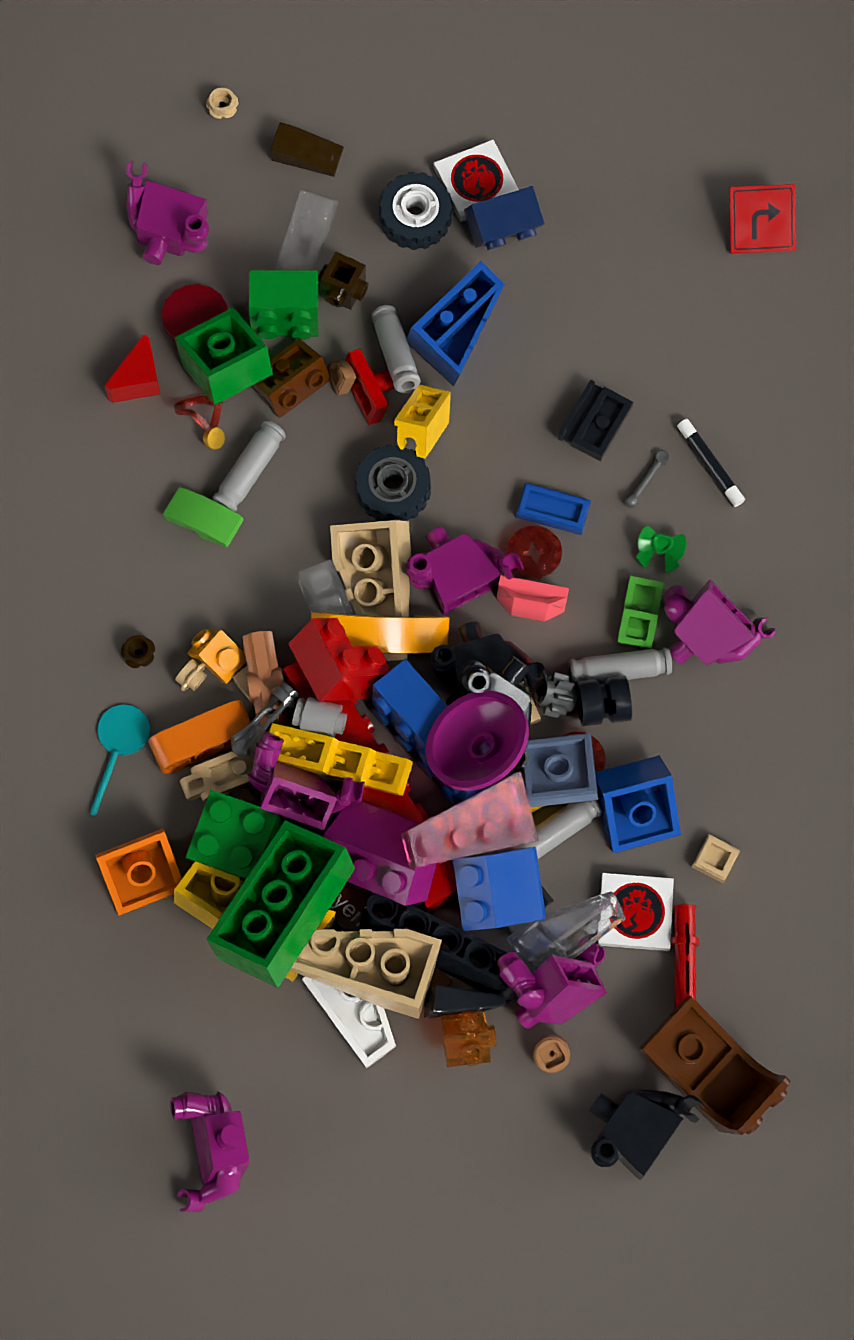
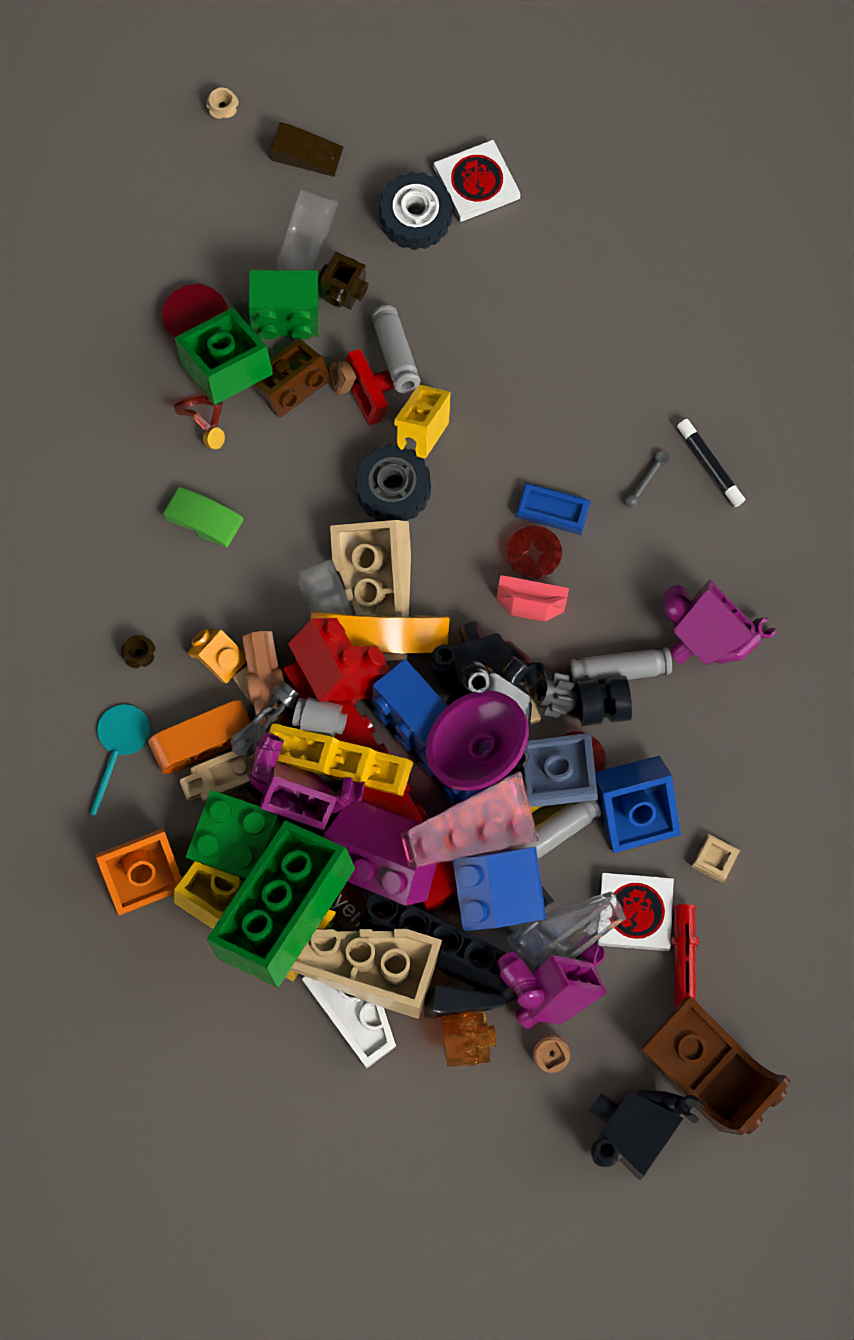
(135, 375): red slope -> none
(165, 218): magenta torso -> none
(191, 675): tan plate -> none
(219, 1146): magenta torso -> none
(249, 465): light grey axle -> none
(455, 322): blue wedge -> none
(459, 569): magenta torso -> none
(504, 217): dark blue brick -> none
(595, 420): black plate -> none
(640, 612): bright green slope -> none
(673, 547): green piece -> none
(762, 218): red piece -> none

